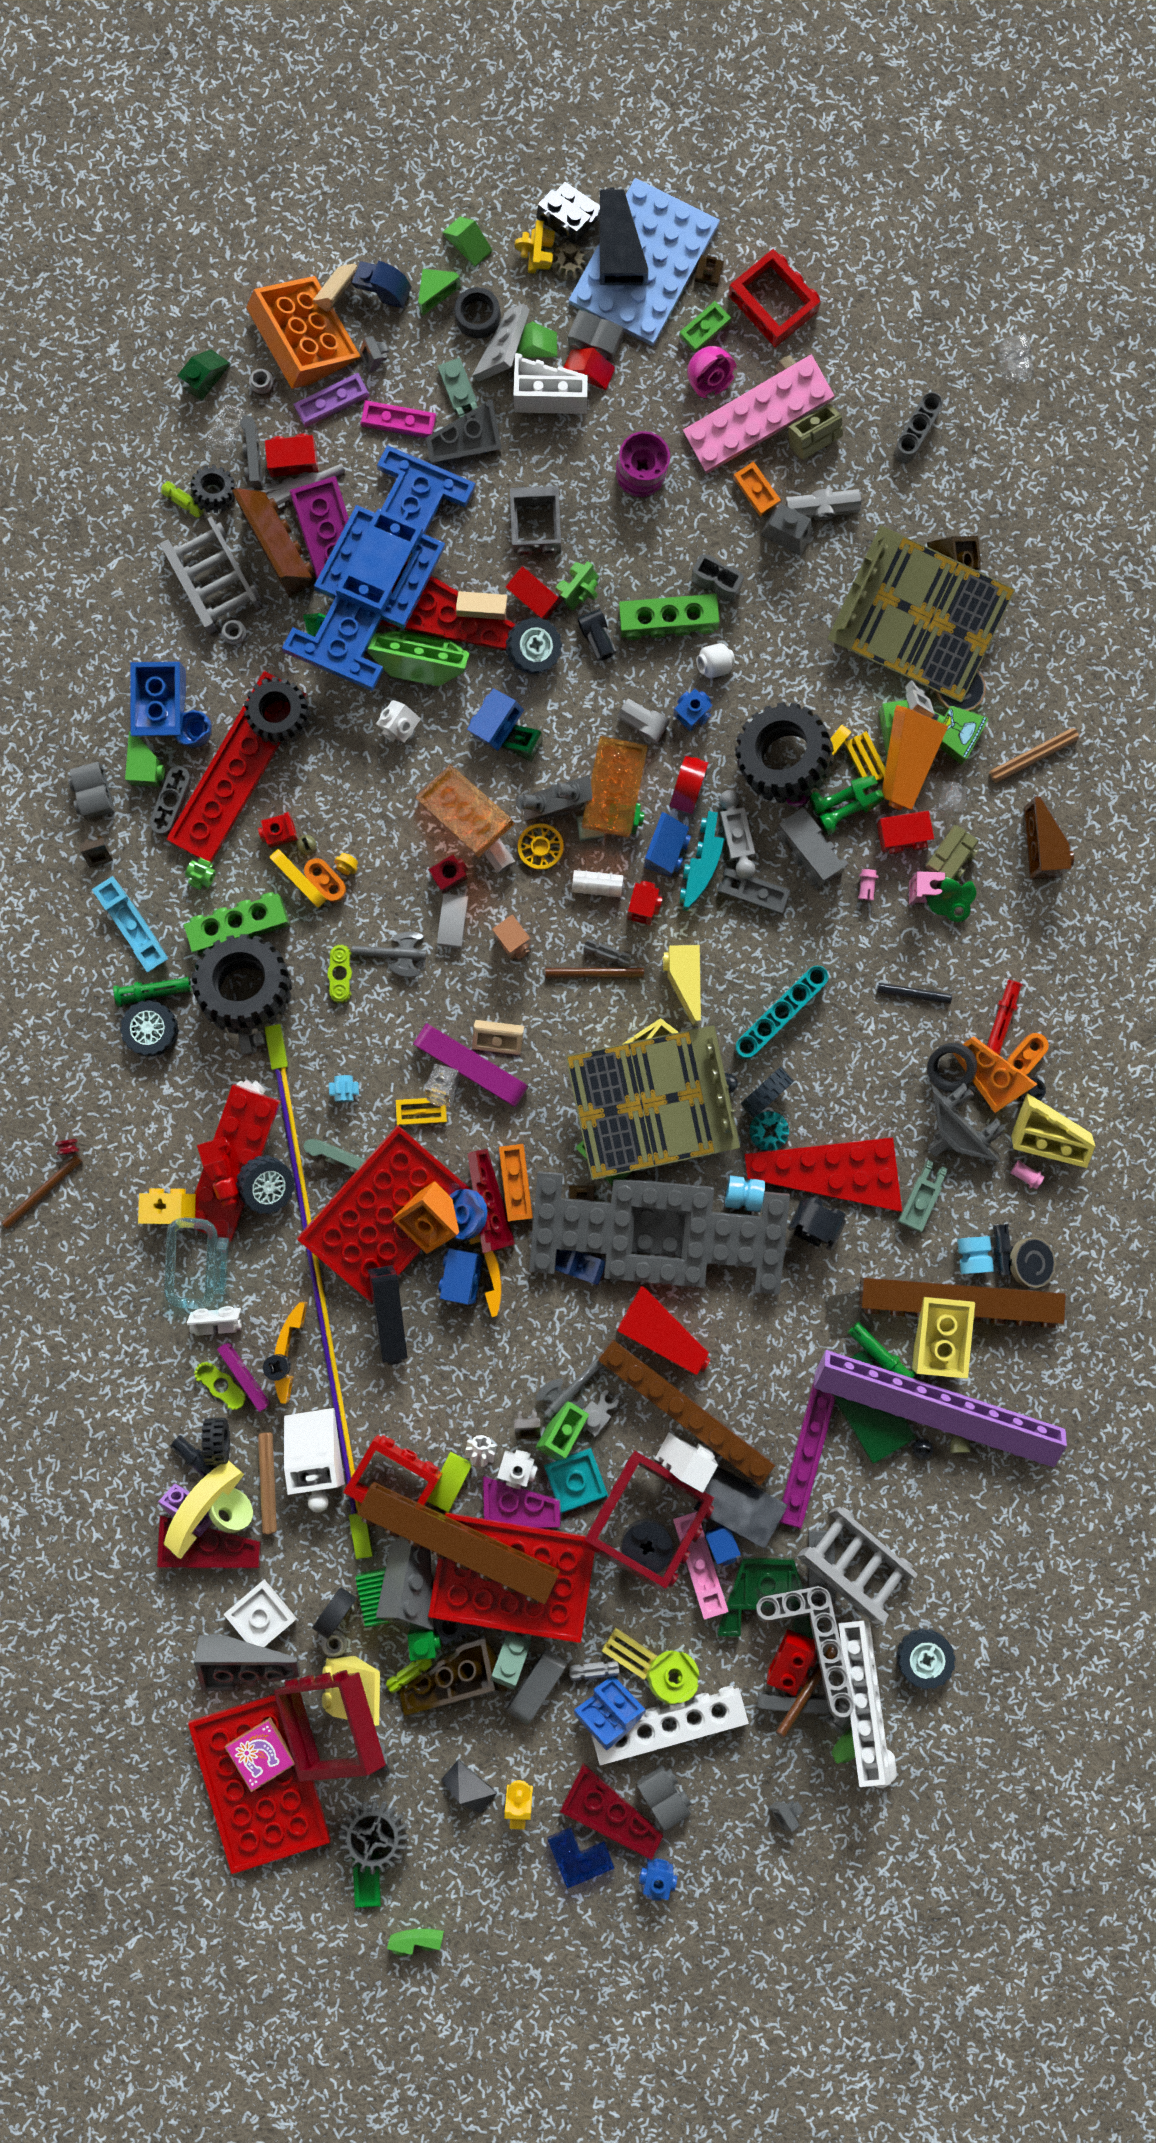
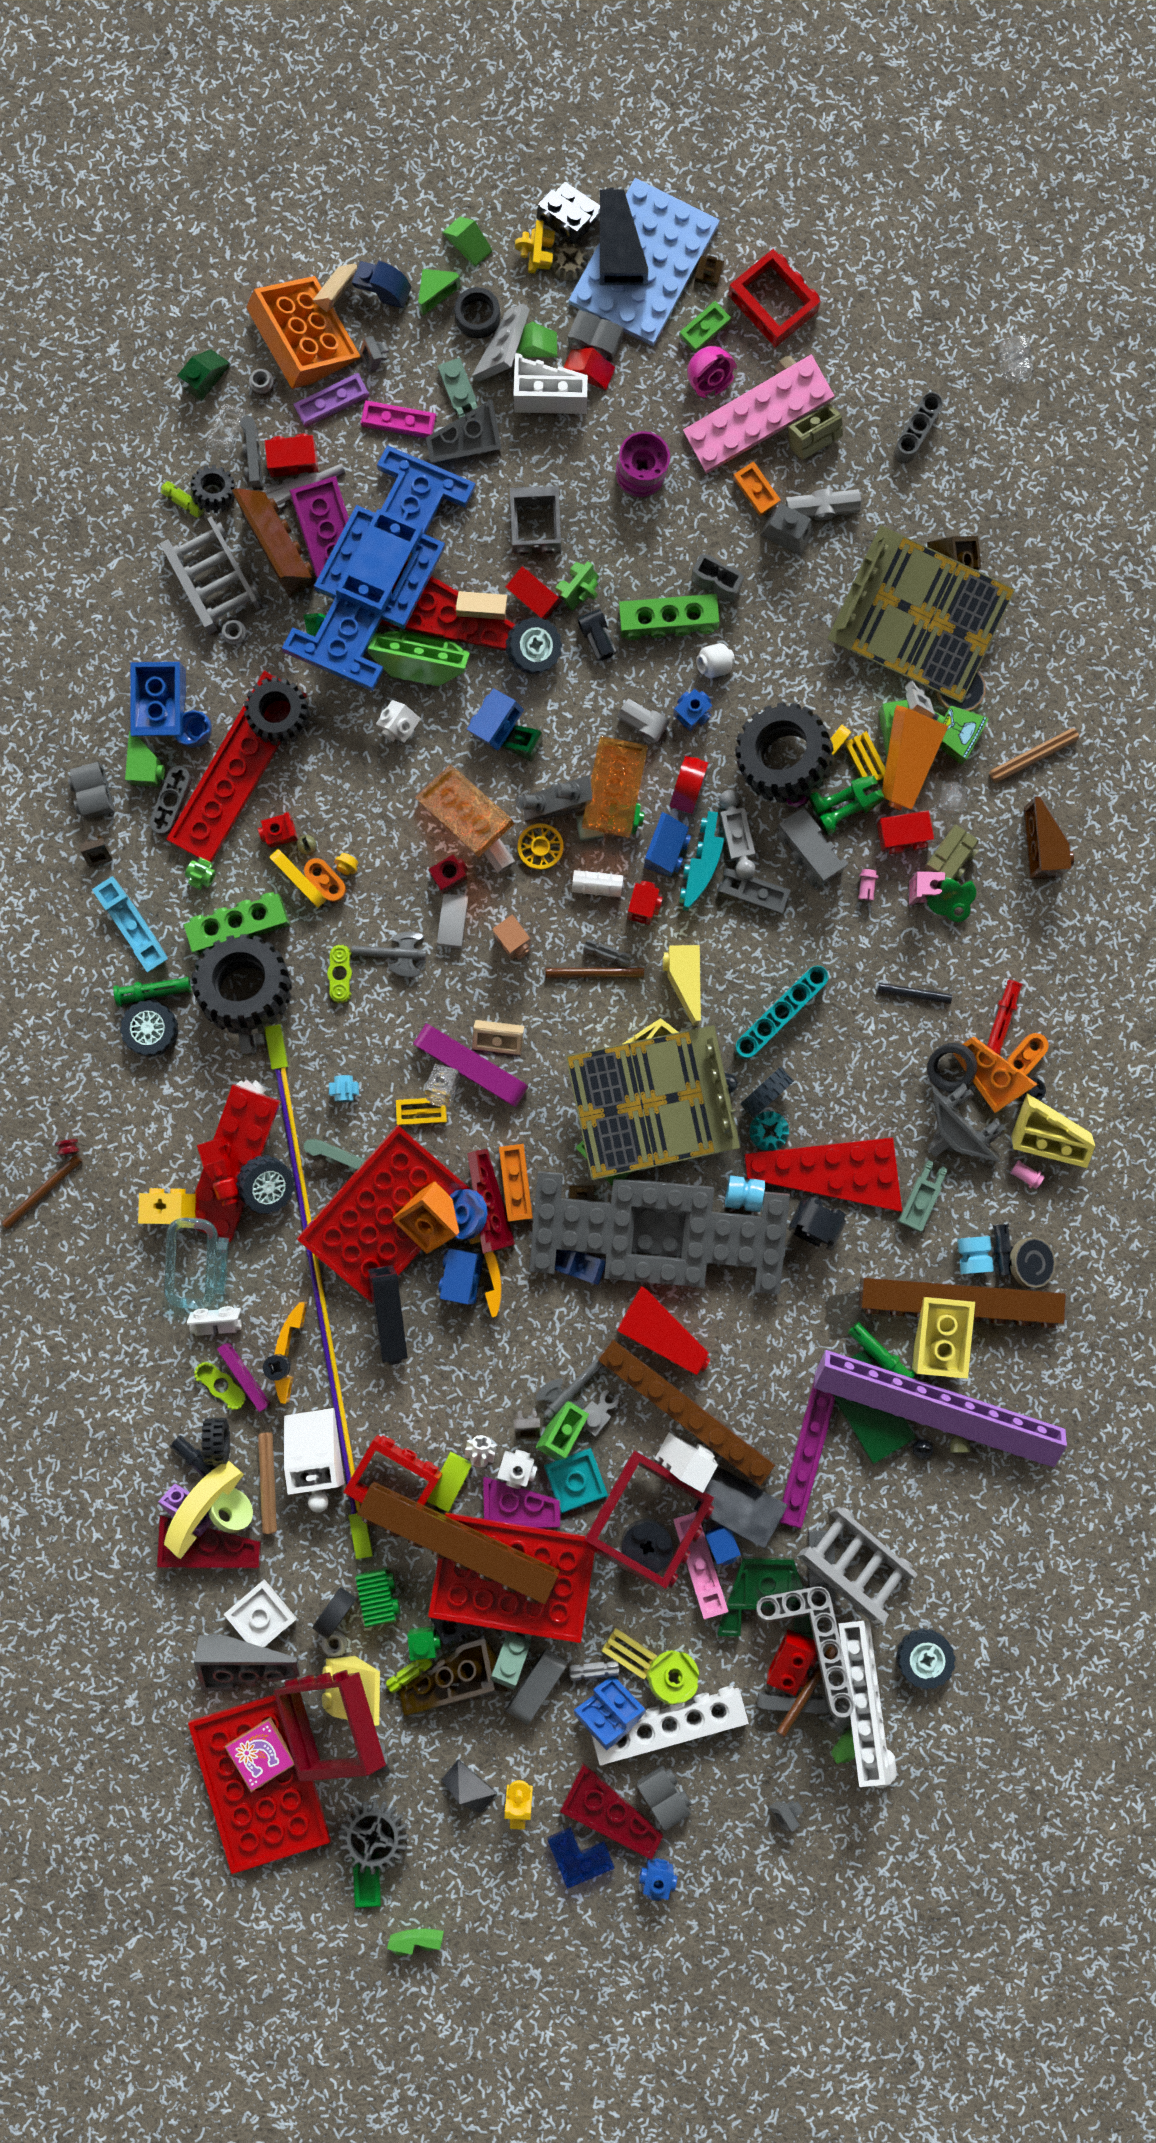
(407, 1587): dark grey wedge -> none

